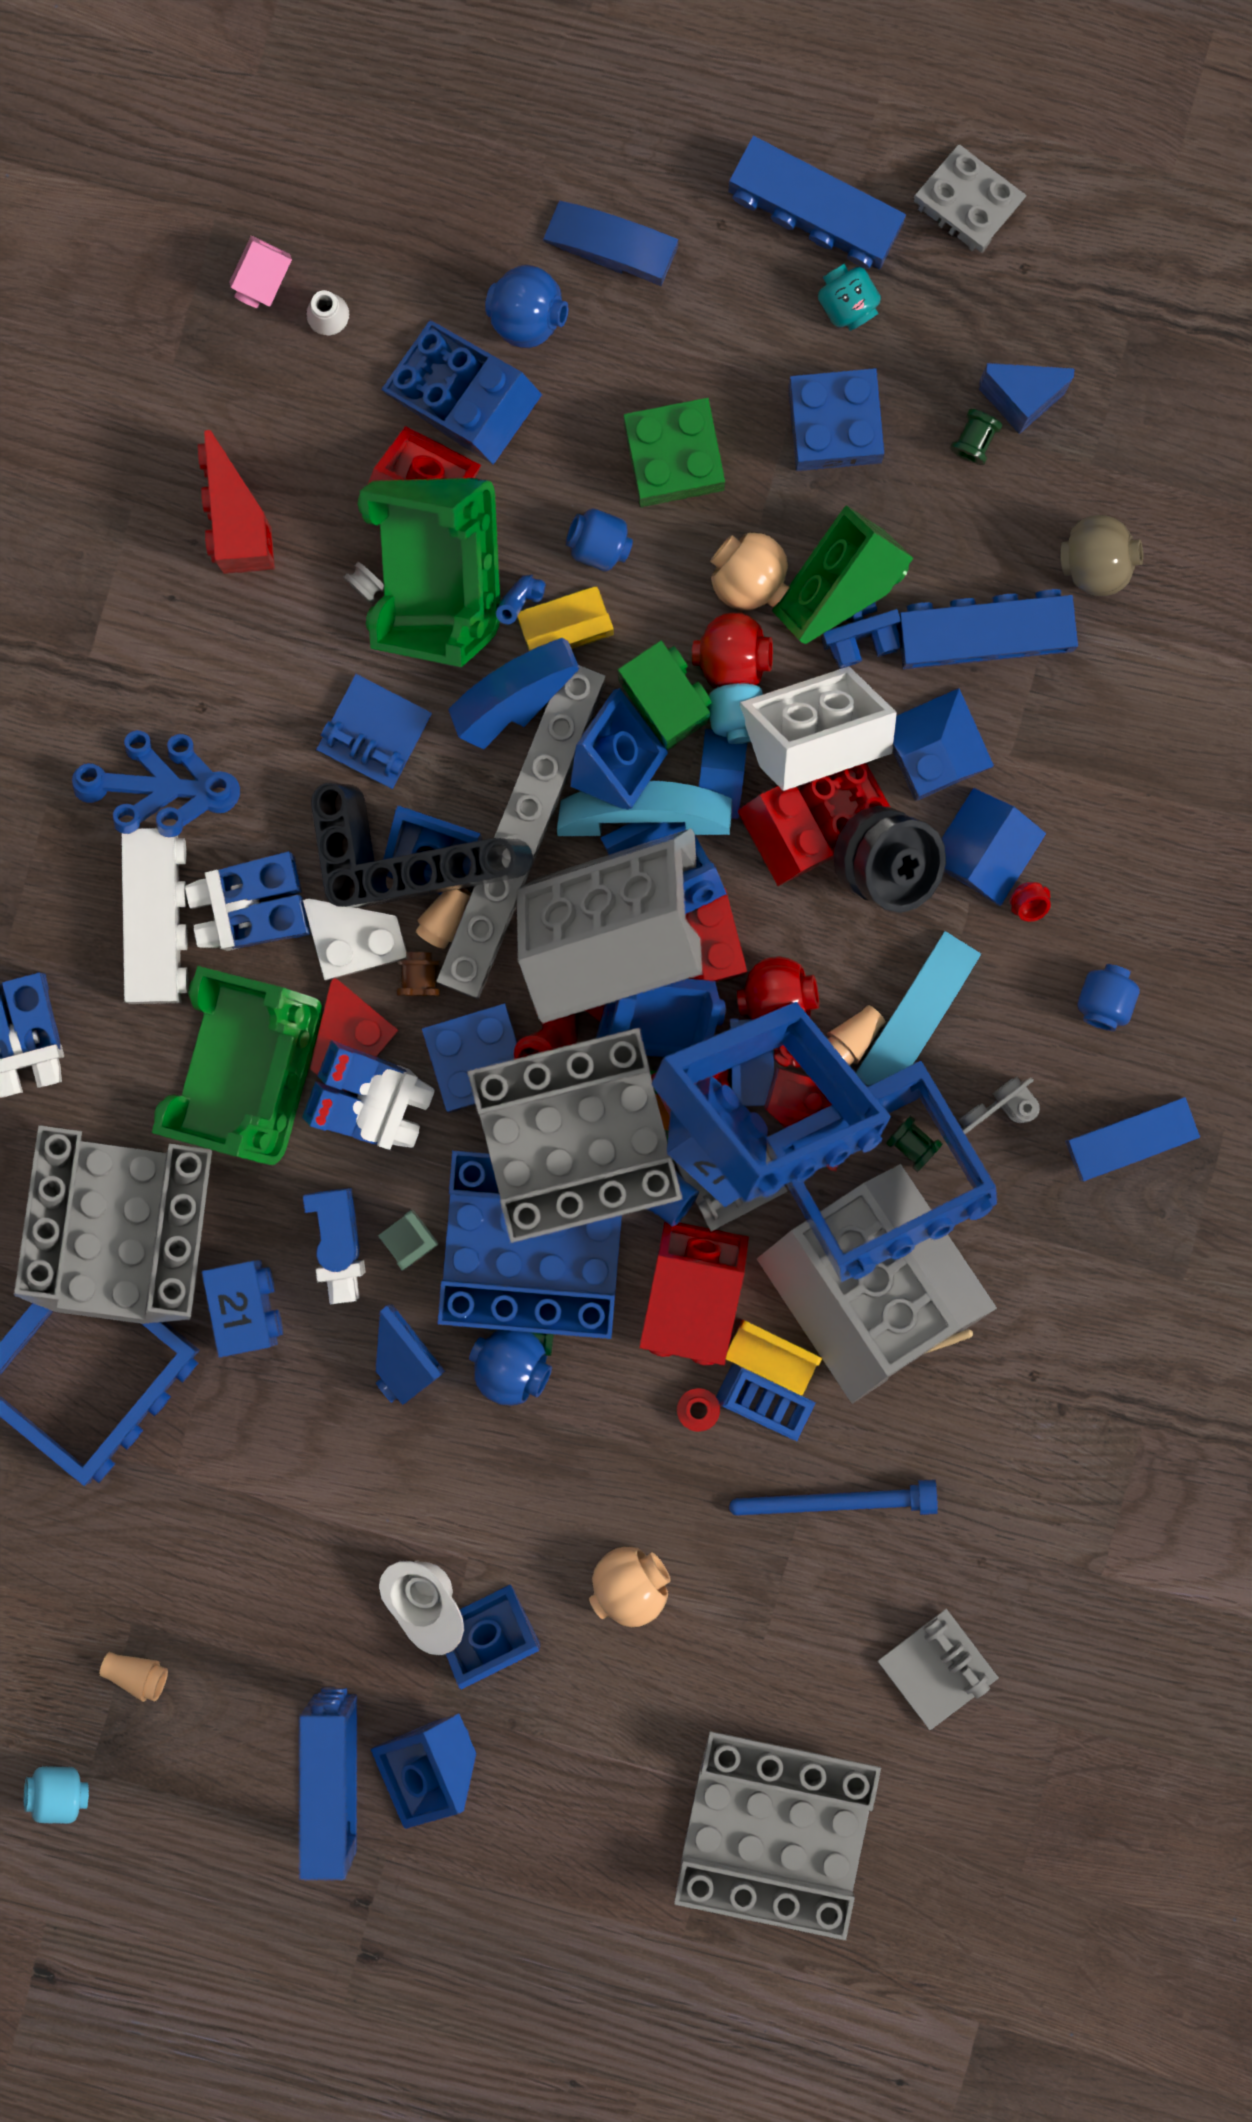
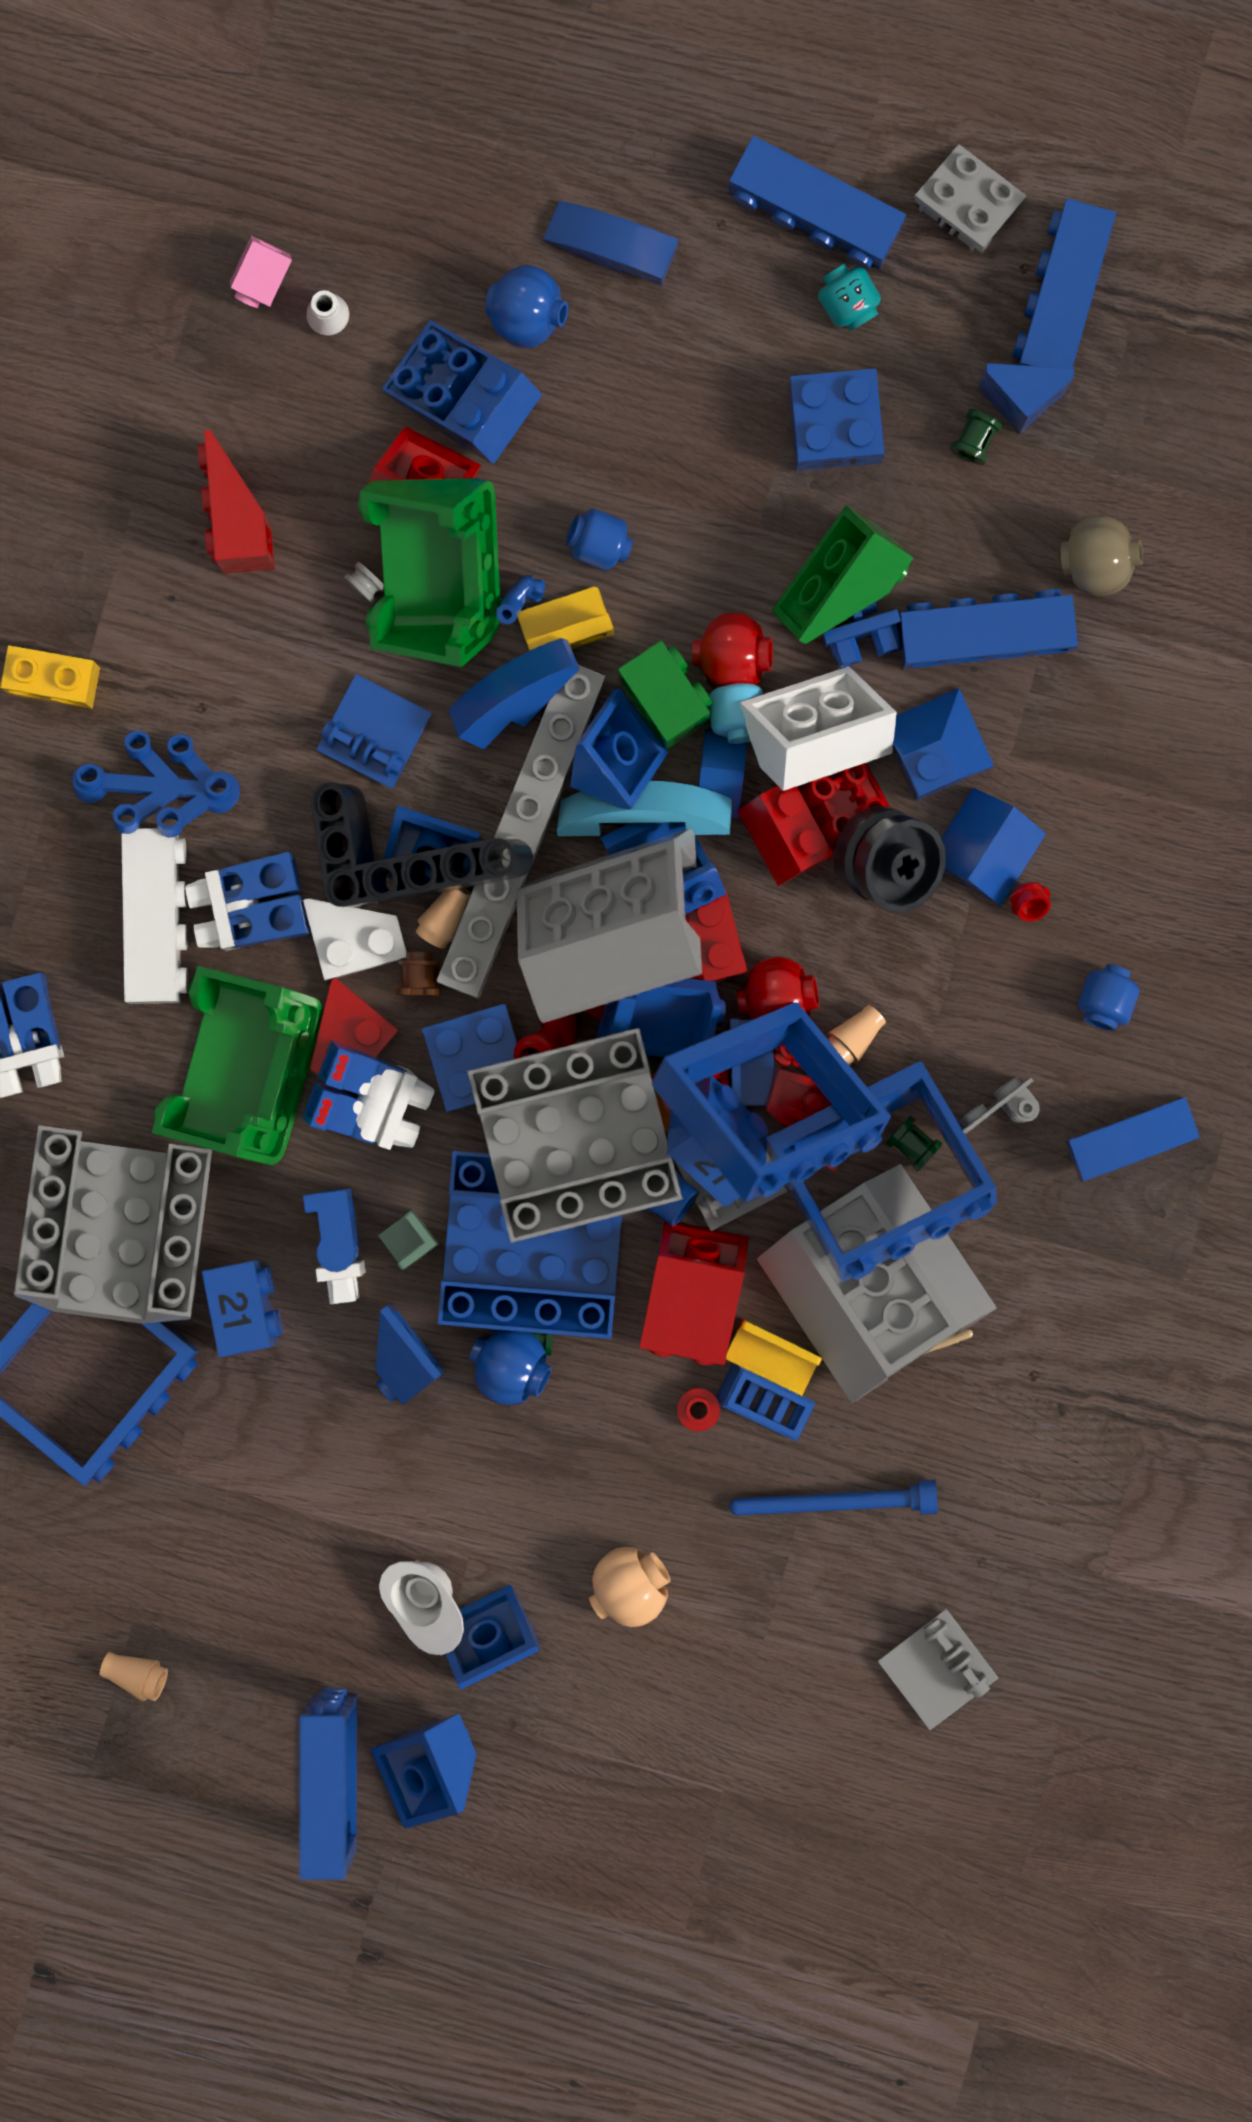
(50, 677): none -> yellow brick
(55, 1795): medium azure head -> none
(674, 452): green brick -> none
(750, 571): light nougat plant -> none
(776, 1835): light grey slope -> none
(919, 1010): medium azure slope -> none
(1066, 287): none -> blue brick

